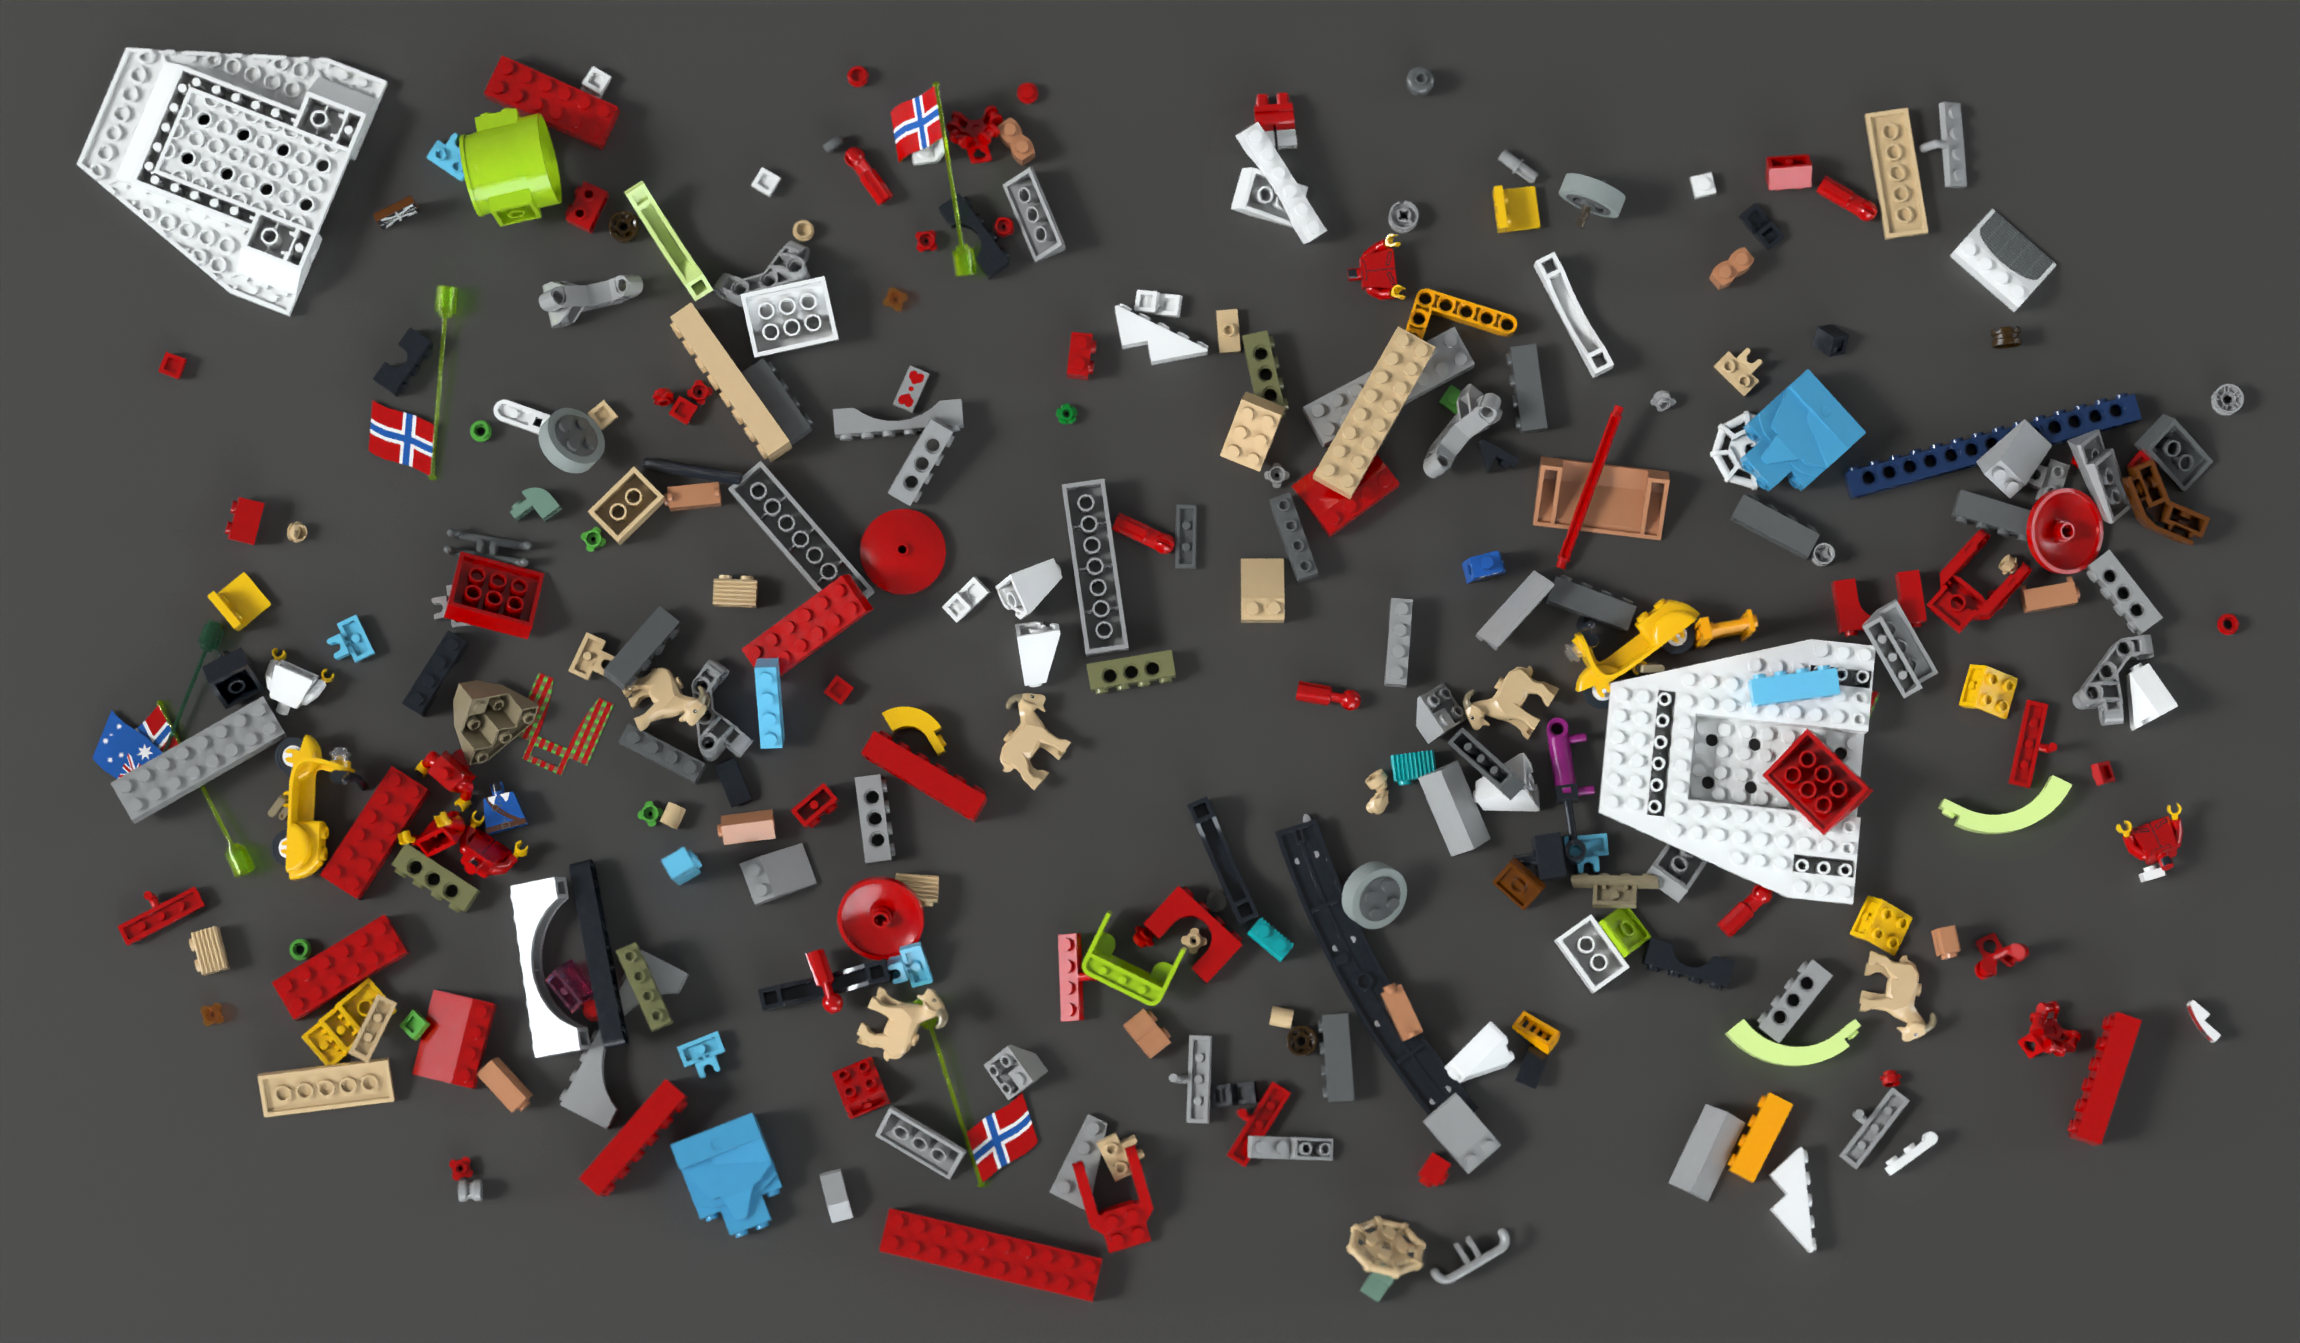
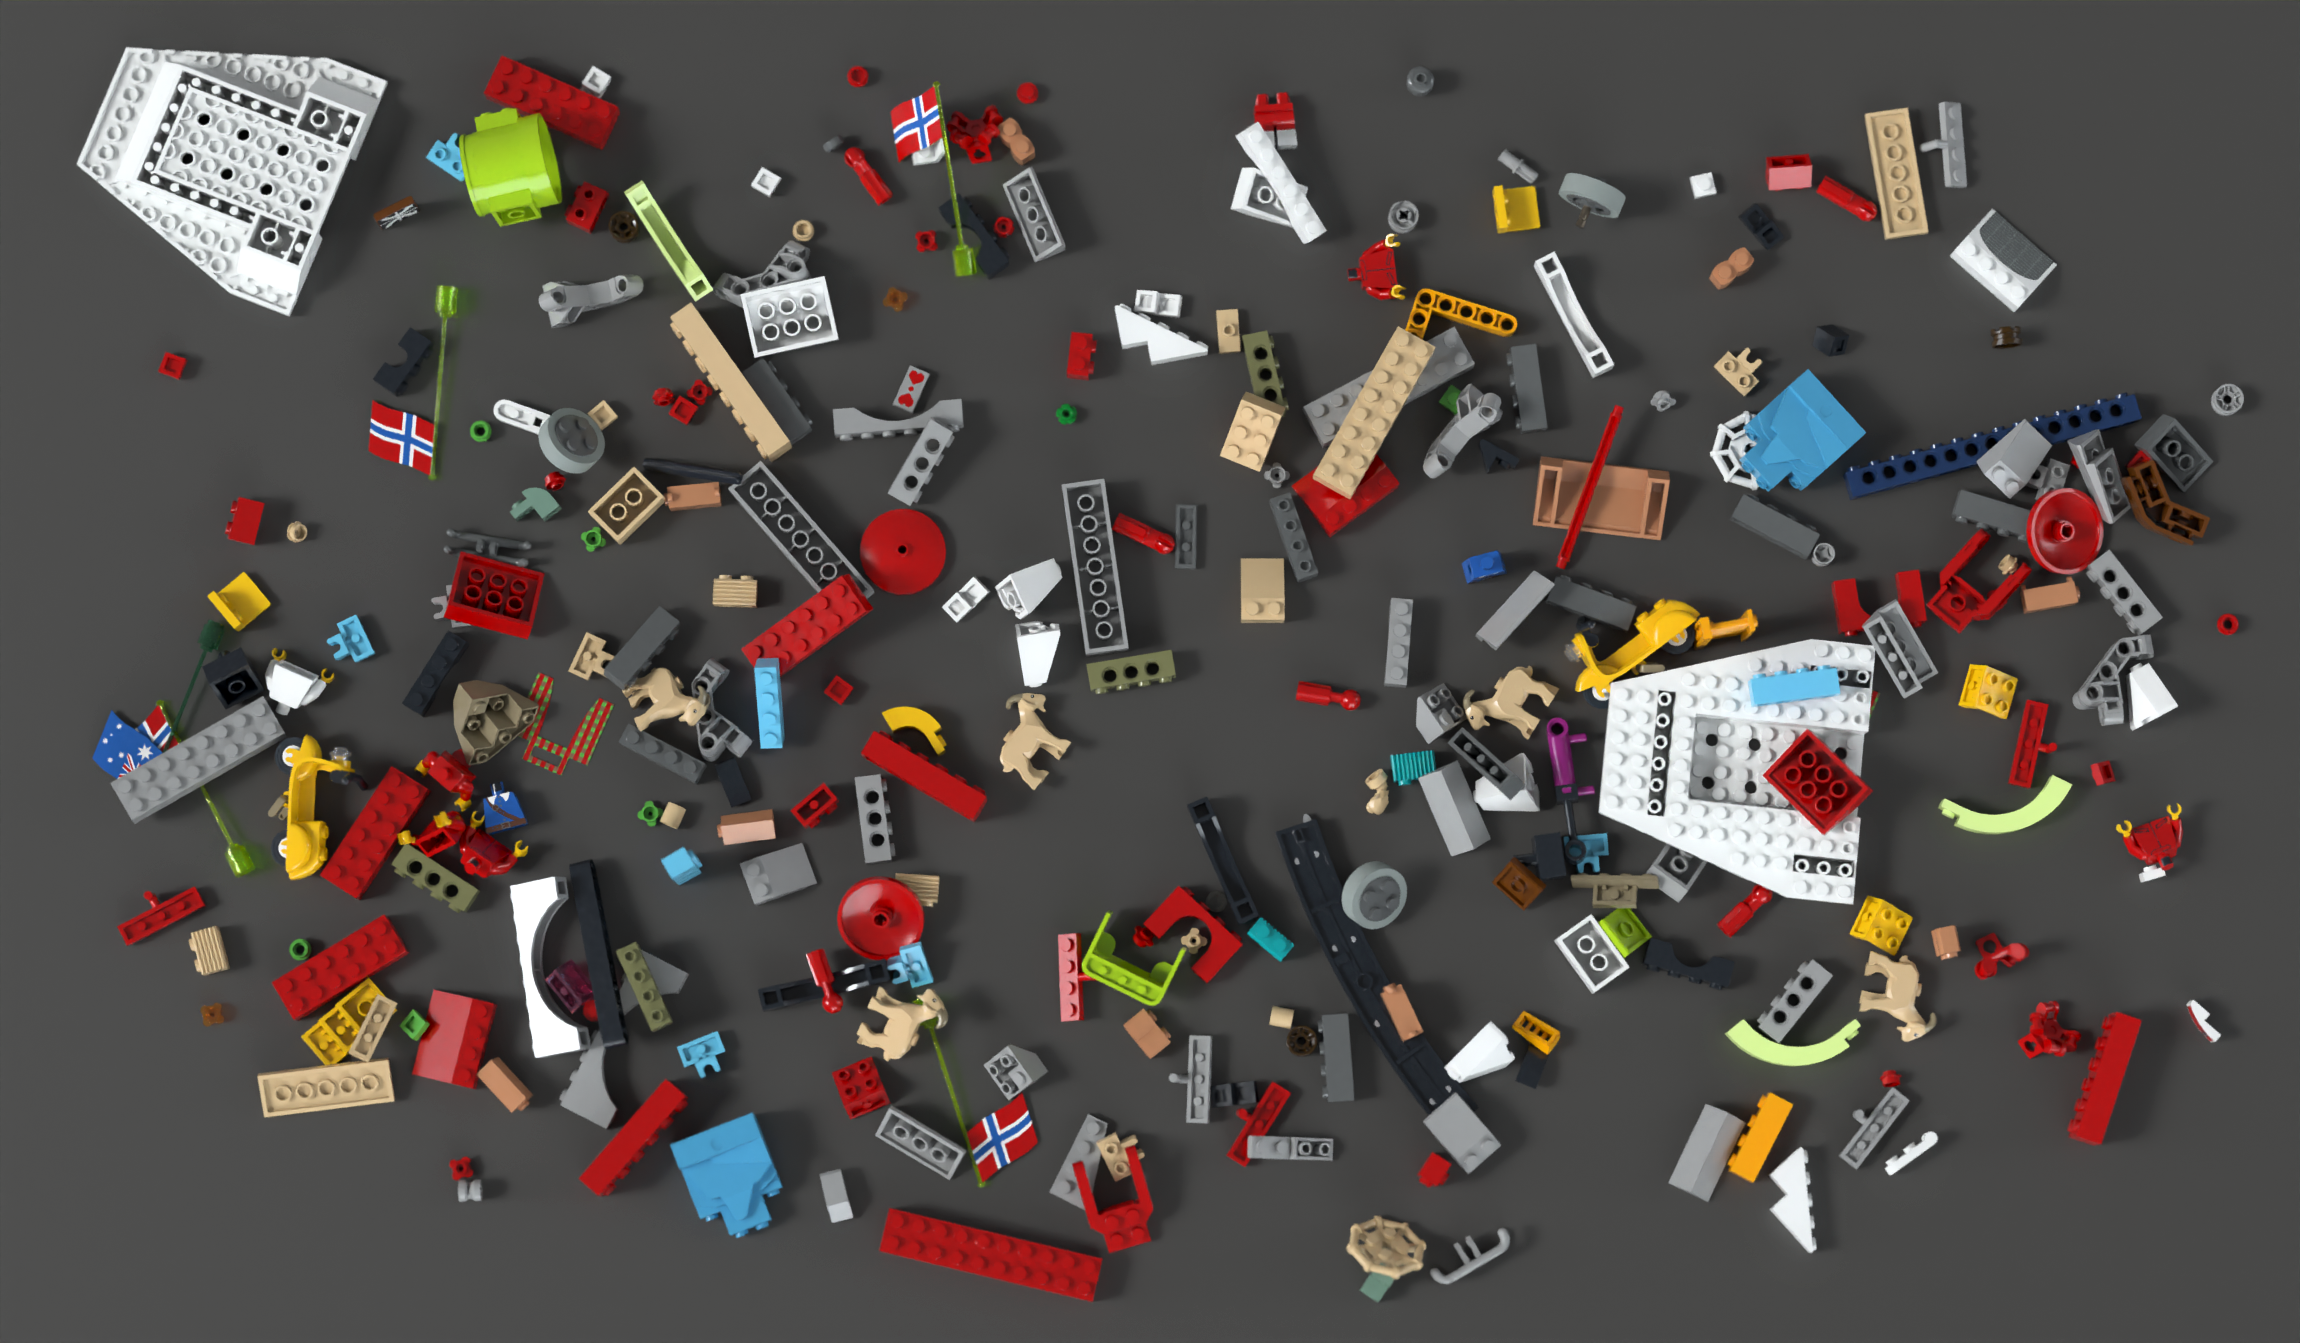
(554, 481): none -> red plate

